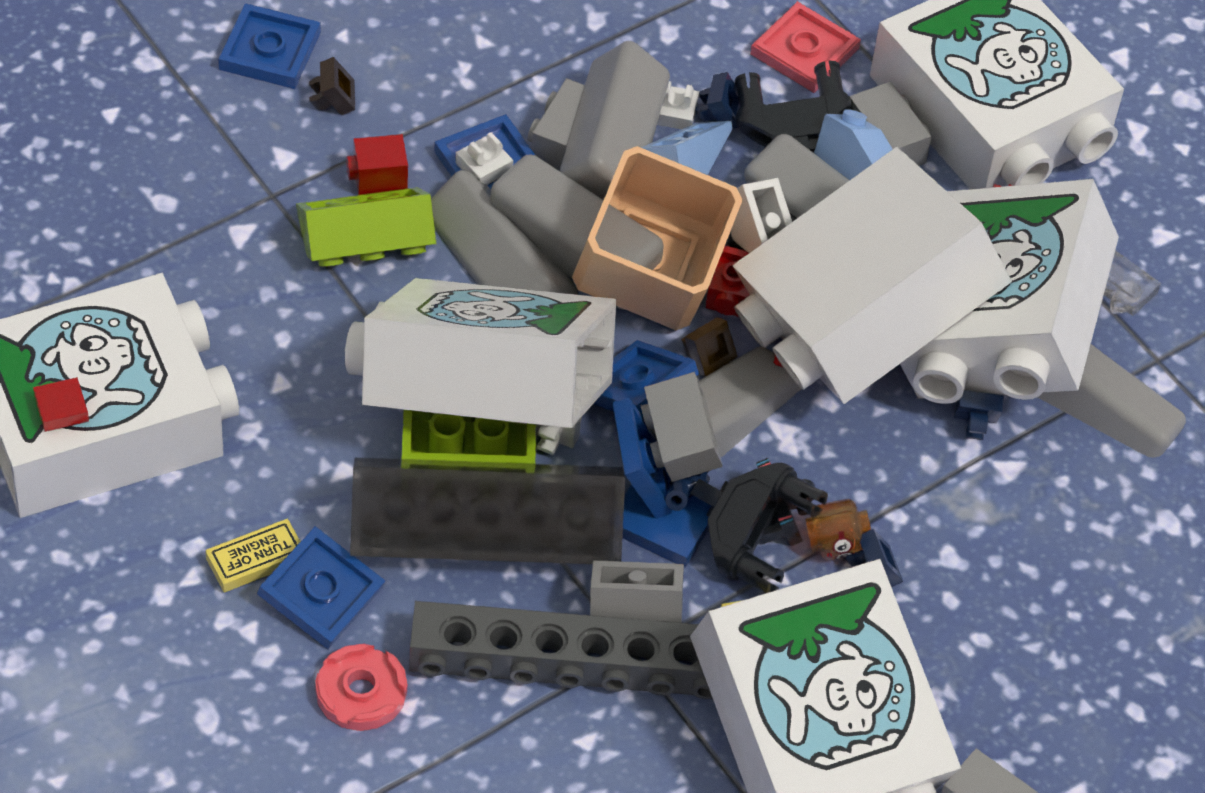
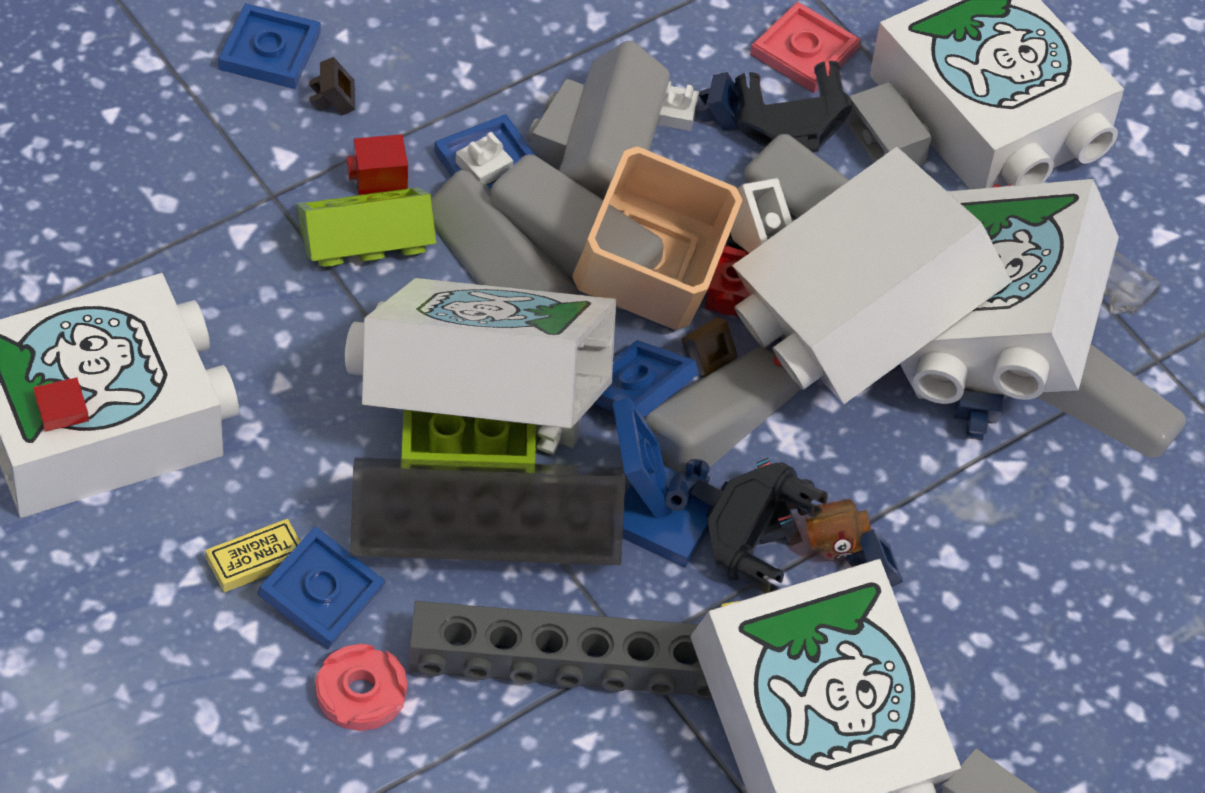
(637, 590): light grey brick -> none
(682, 427): light grey brick -> none
(694, 145): light blue slope -> none
(850, 143): light blue slope -> none

